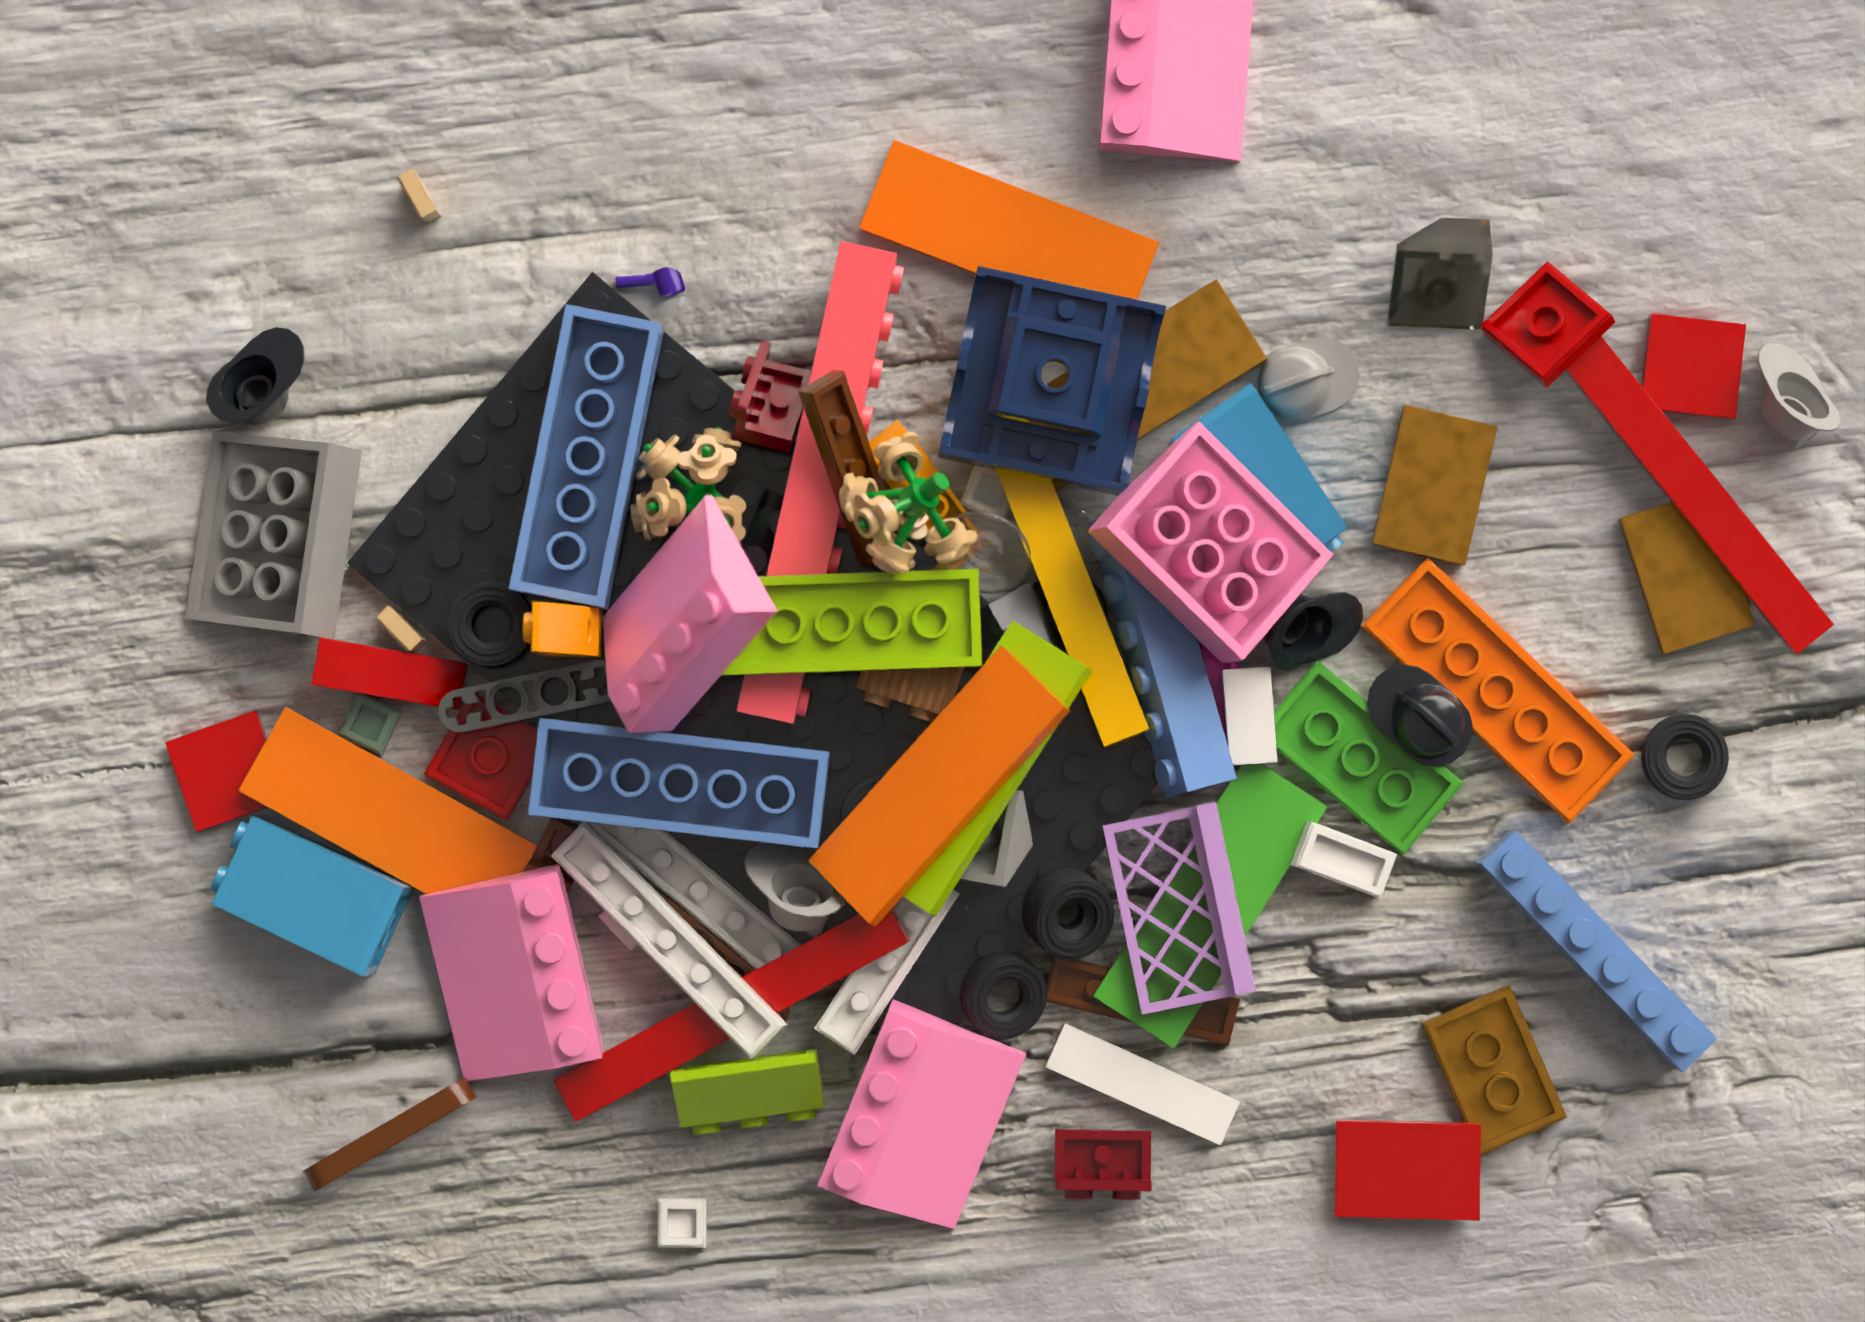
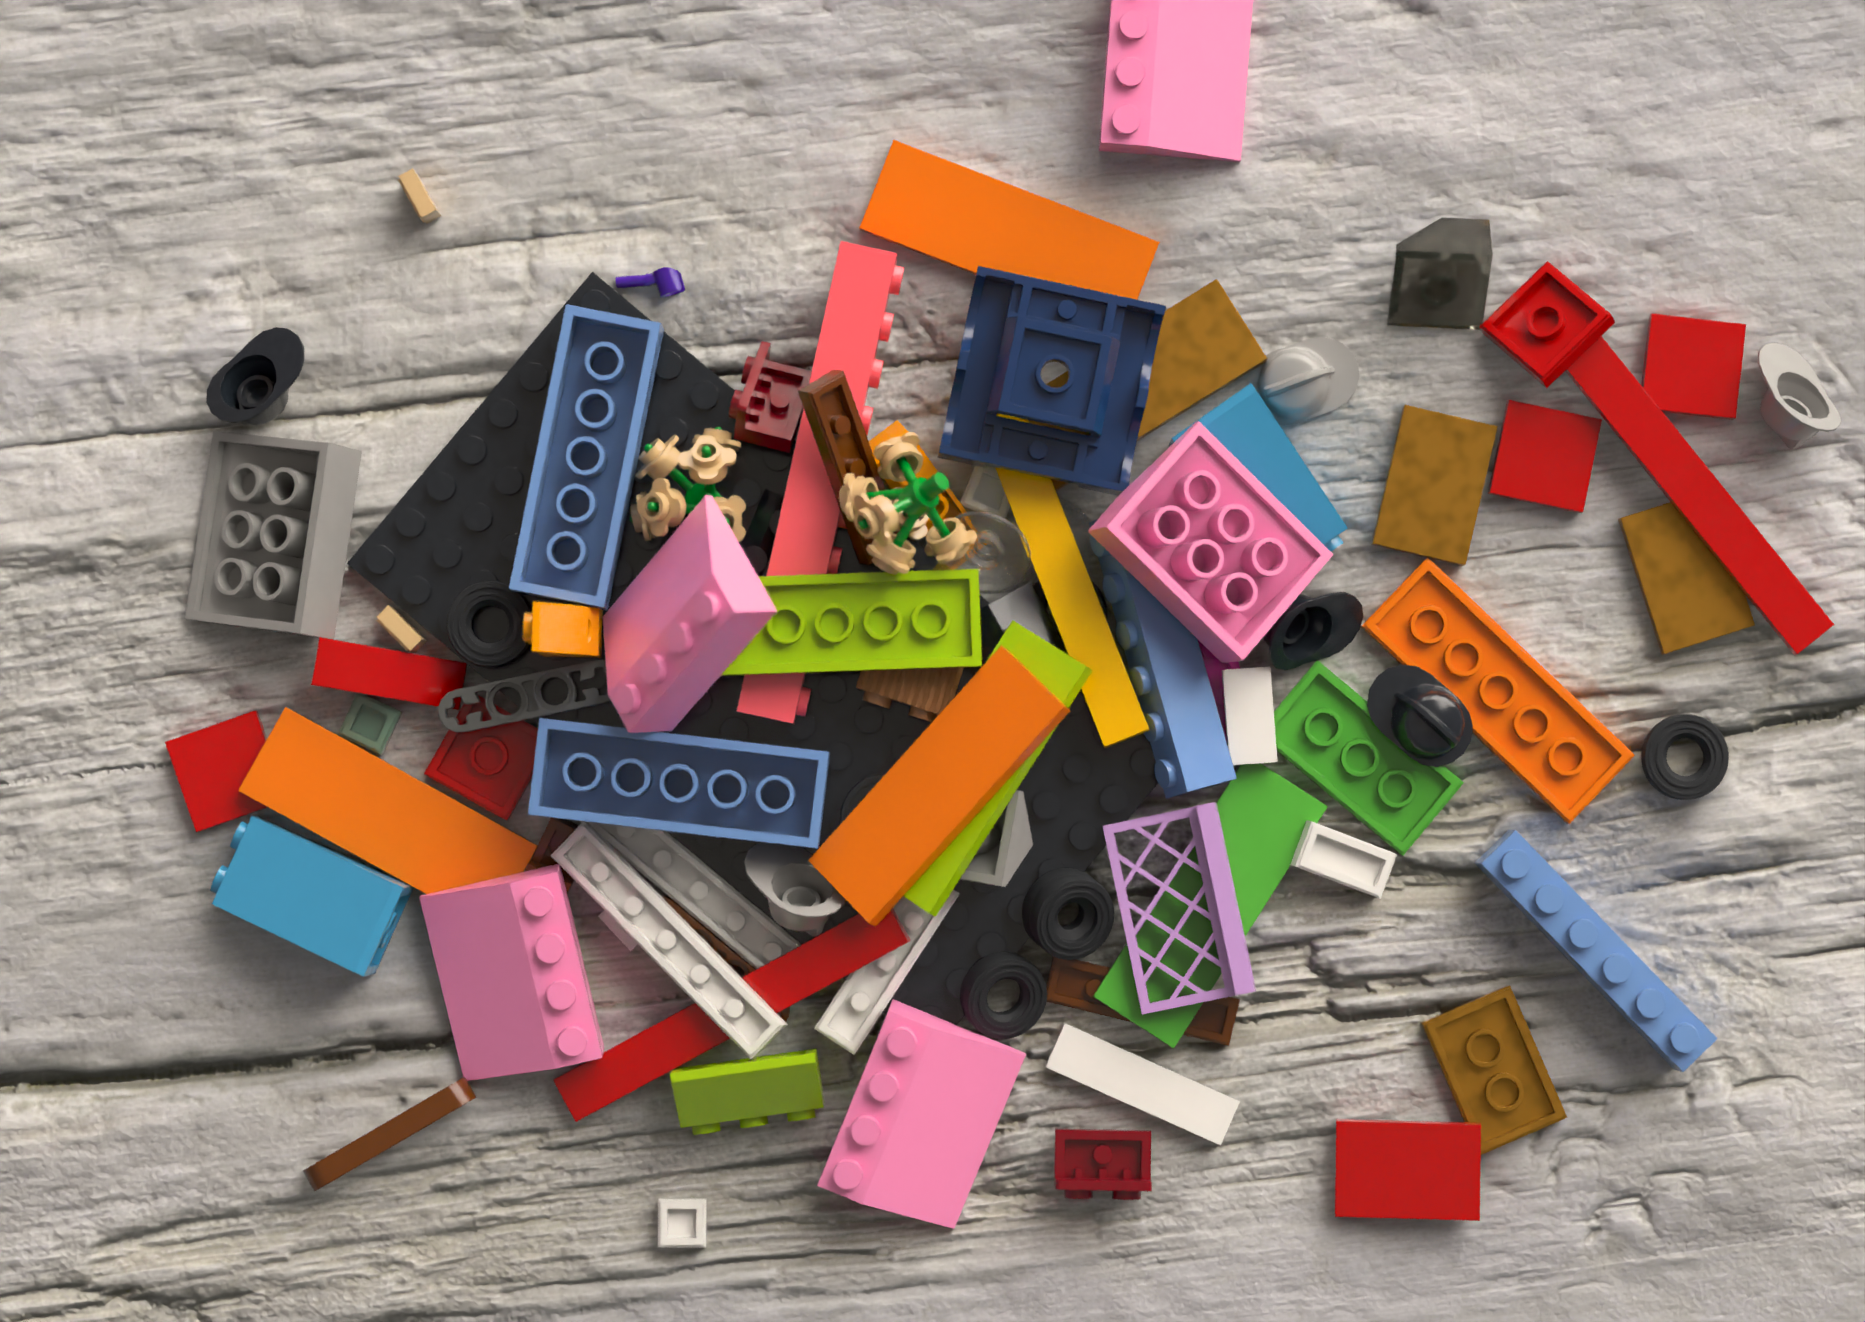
(1545, 456): none -> red tile

